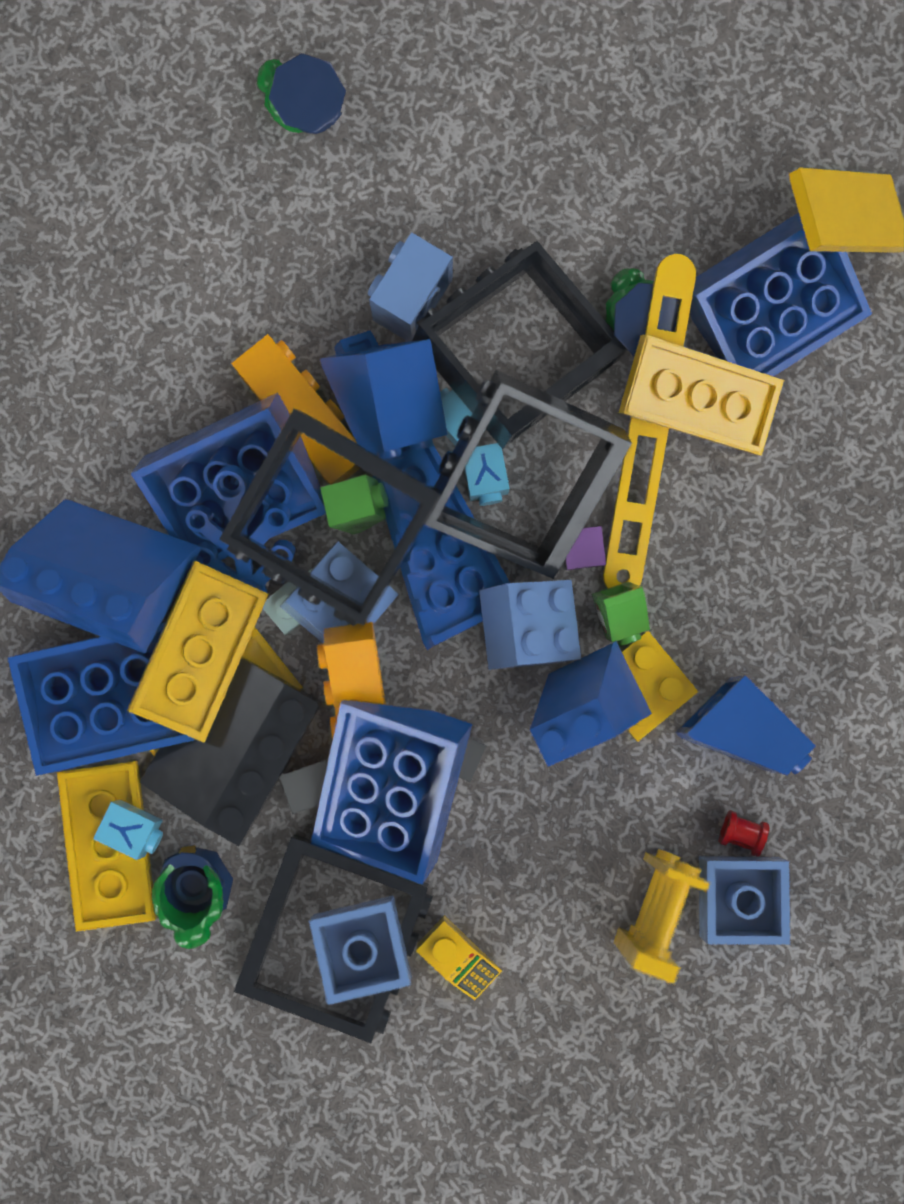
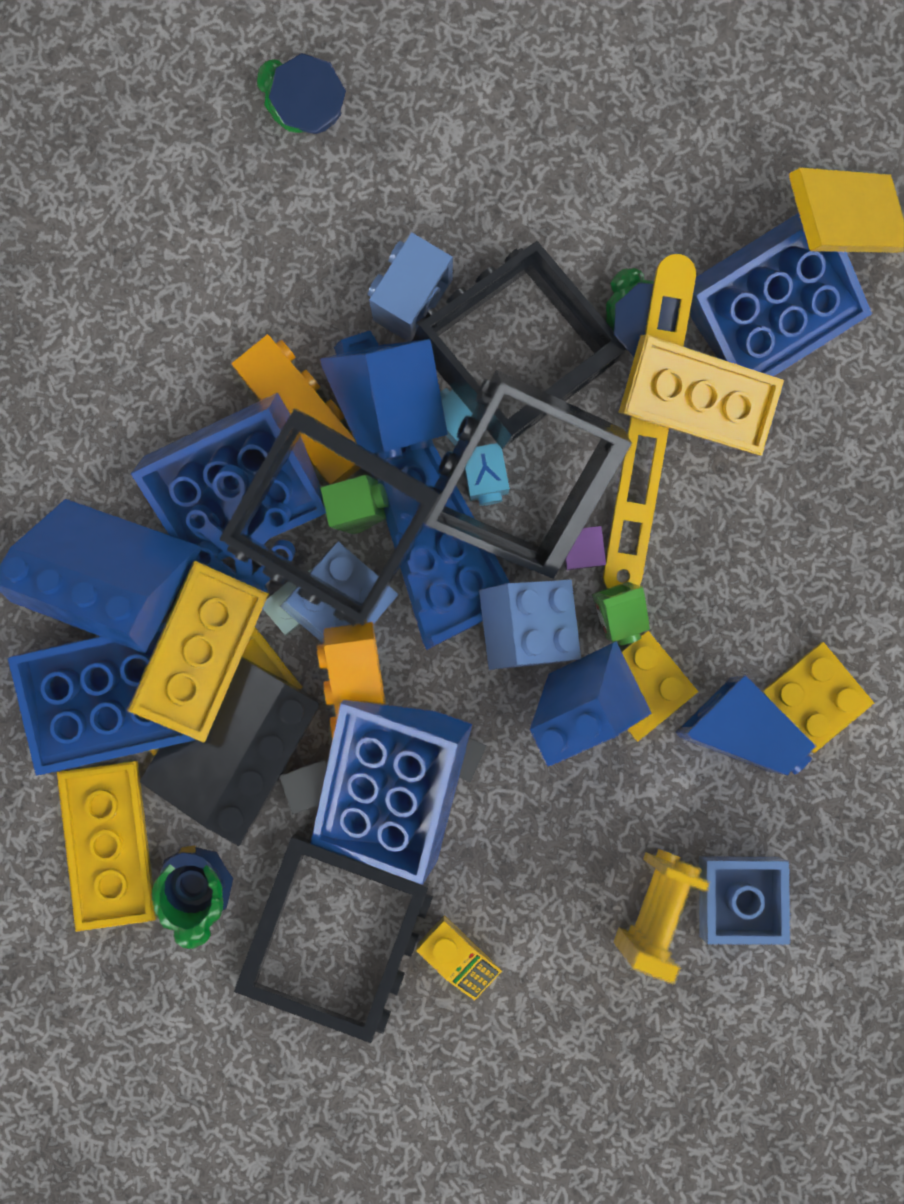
(129, 830): medium azure brick -> none
(360, 950): medium blue brick -> none
(744, 833): red bush -> none
(819, 695): none -> yellow plate

